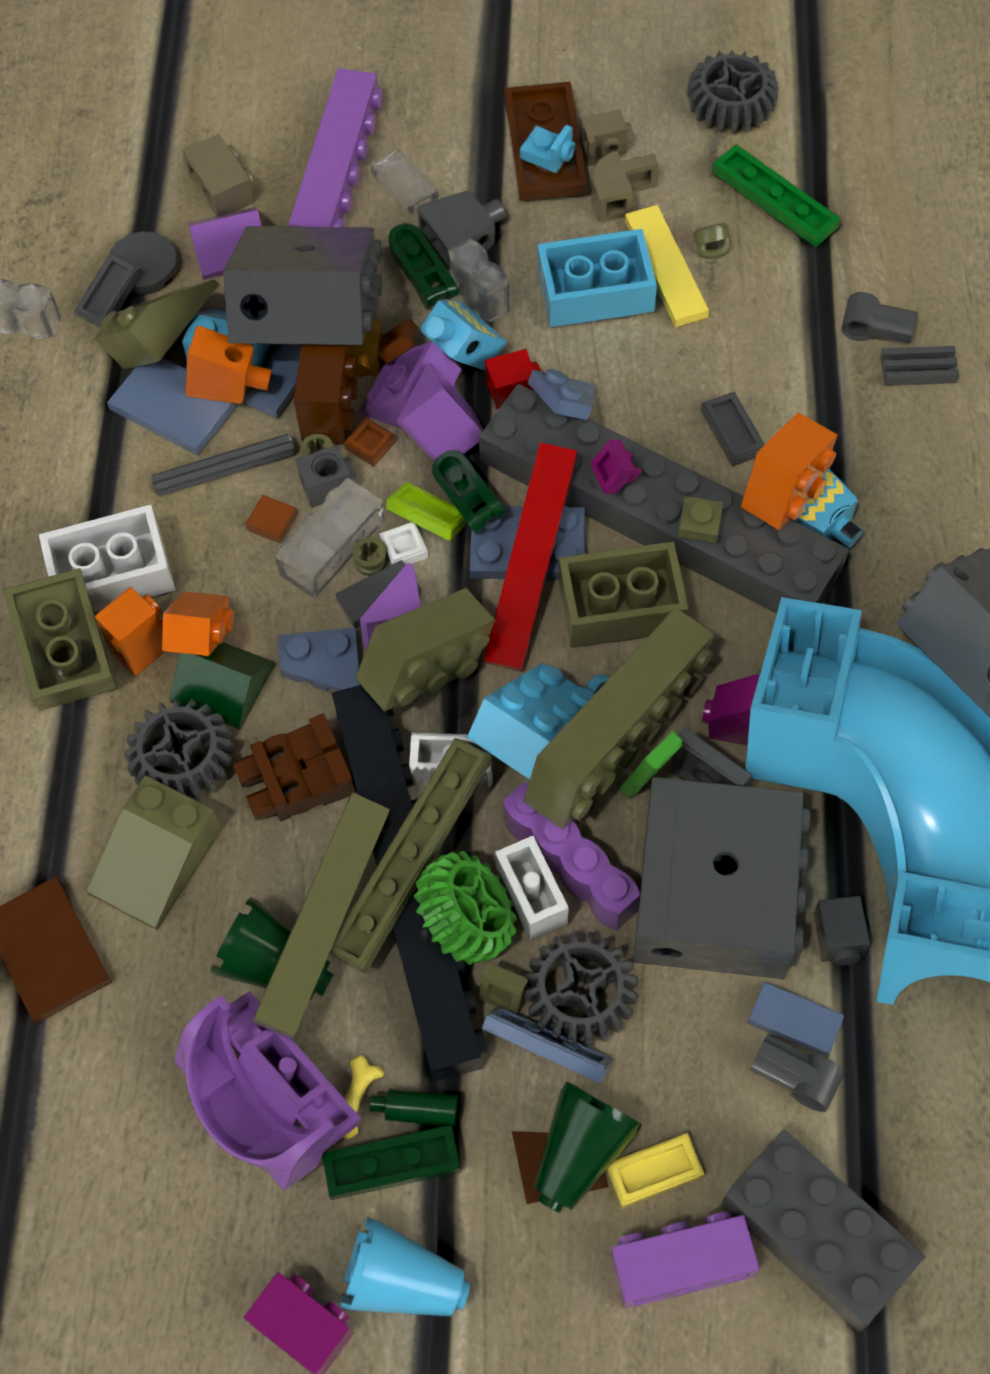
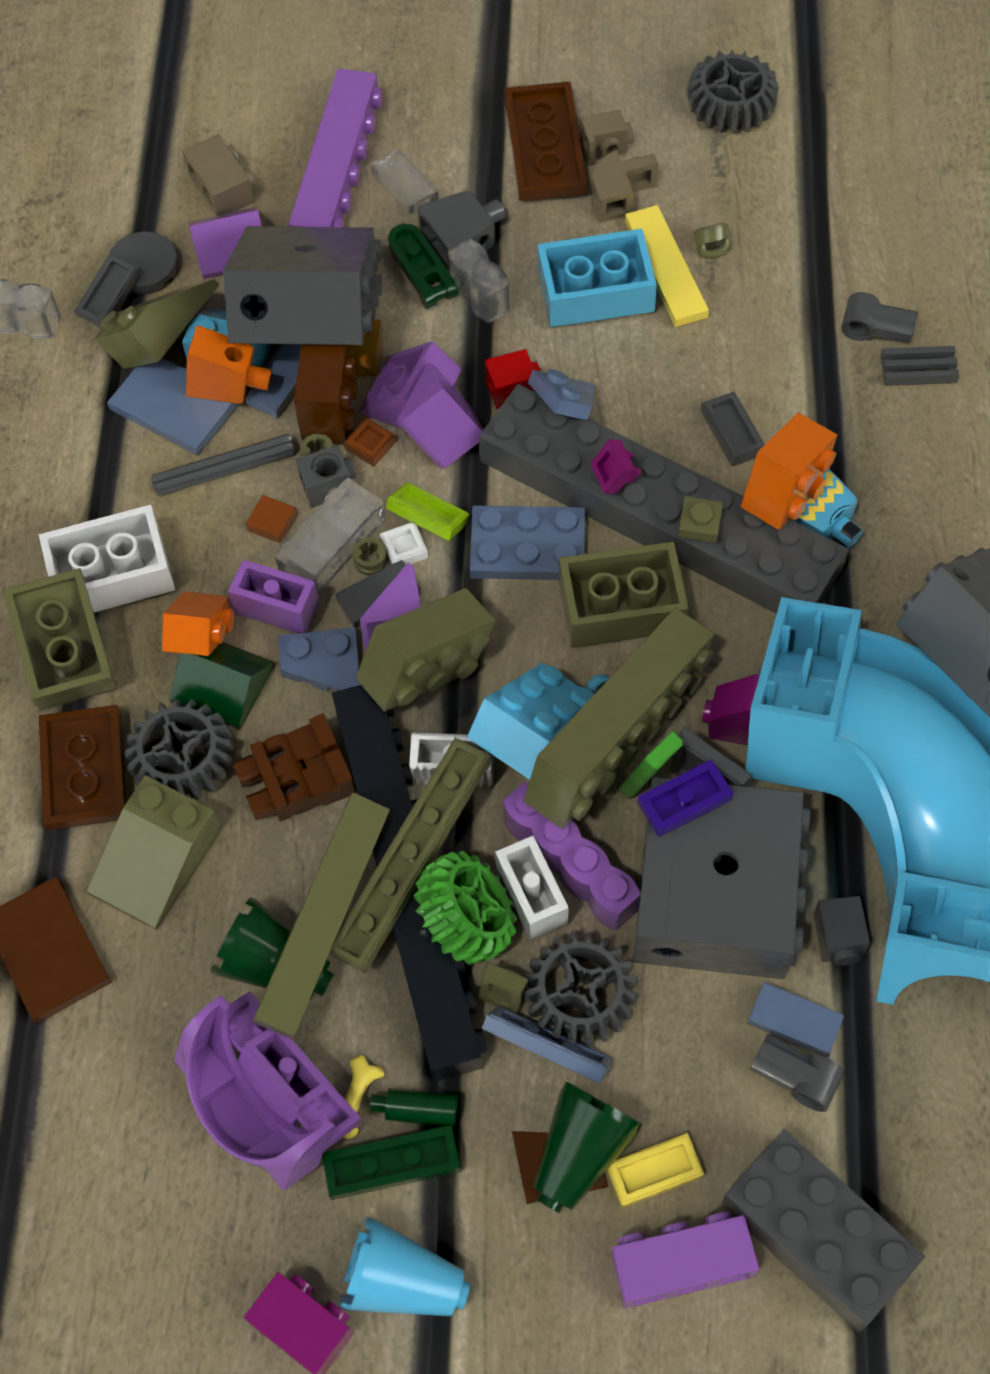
(82, 767): none -> reddish brown plate
(132, 630): orange brick -> none
(274, 597): none -> medium lavender brick
(398, 340): dark orange tile -> none
(455, 326): medium azure torso -> none
(466, 489): dark green plate -> none
(530, 557): red tile -> none
(548, 148): medium azure bracket -> none
(685, 798): none -> dark purple plate
(776, 195): green plate -> none

